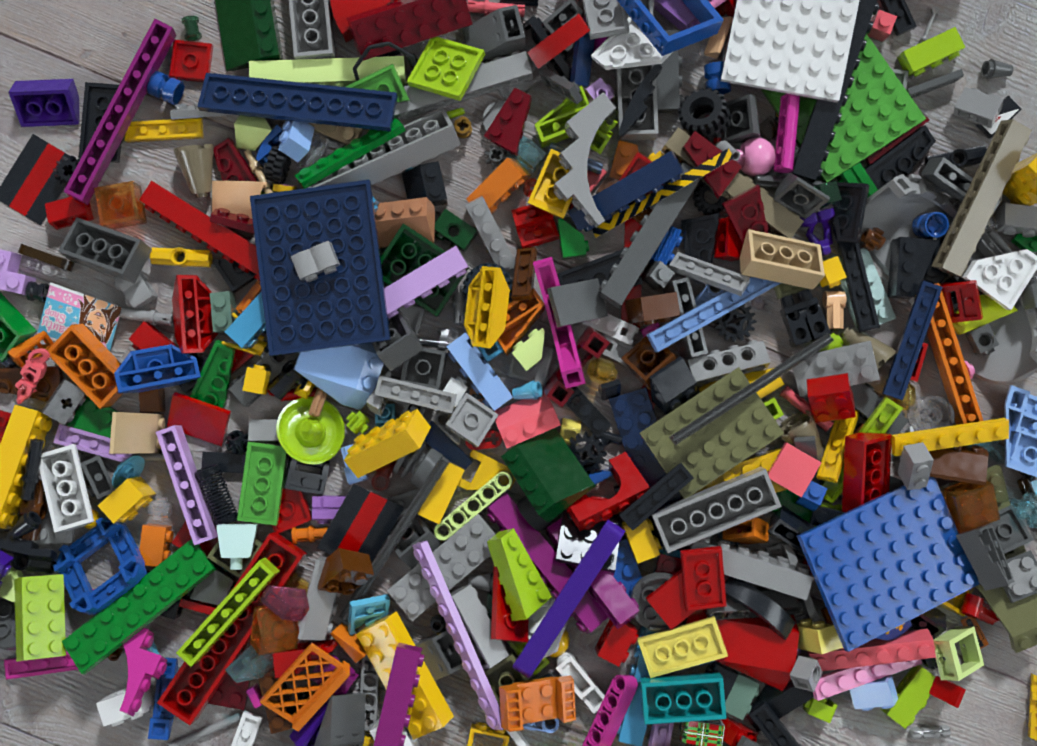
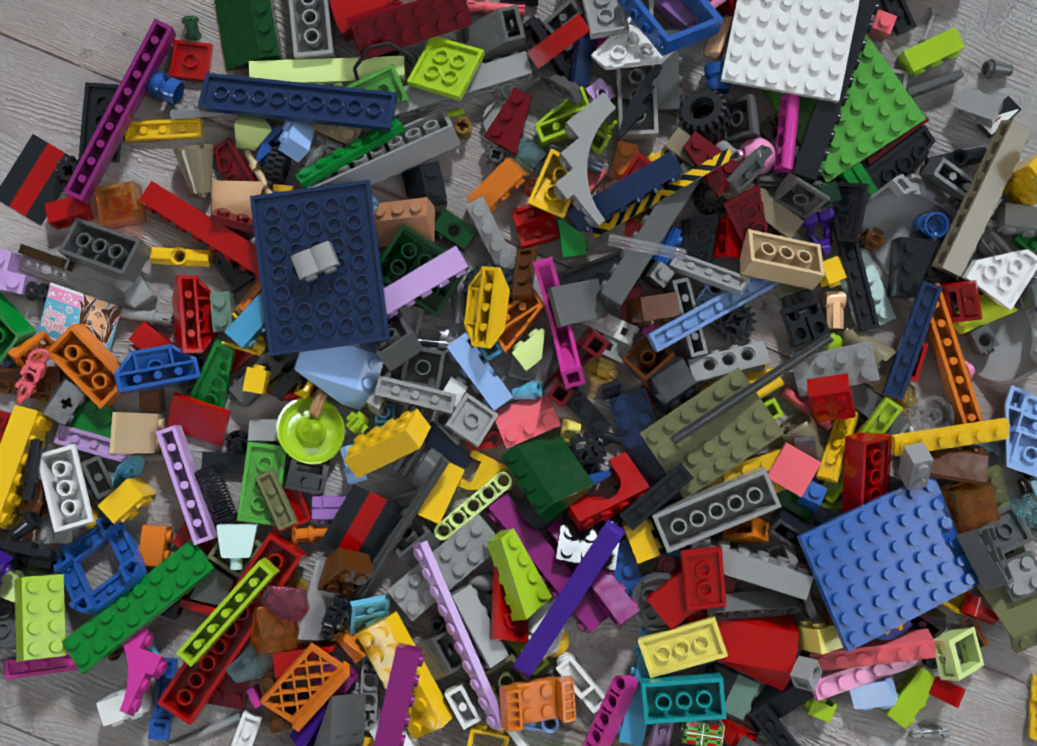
(46, 102): dark purple slope -> none
(276, 499): none -> olive tile
(335, 619): none -> black gear
(386, 472): clear red piece -> none
(463, 704): none -> white brick
(615, 642): red brick -> none
(646, 247): none -> clear axle
(749, 169): none -> dark grey hinge
(760, 605): black slope -> none

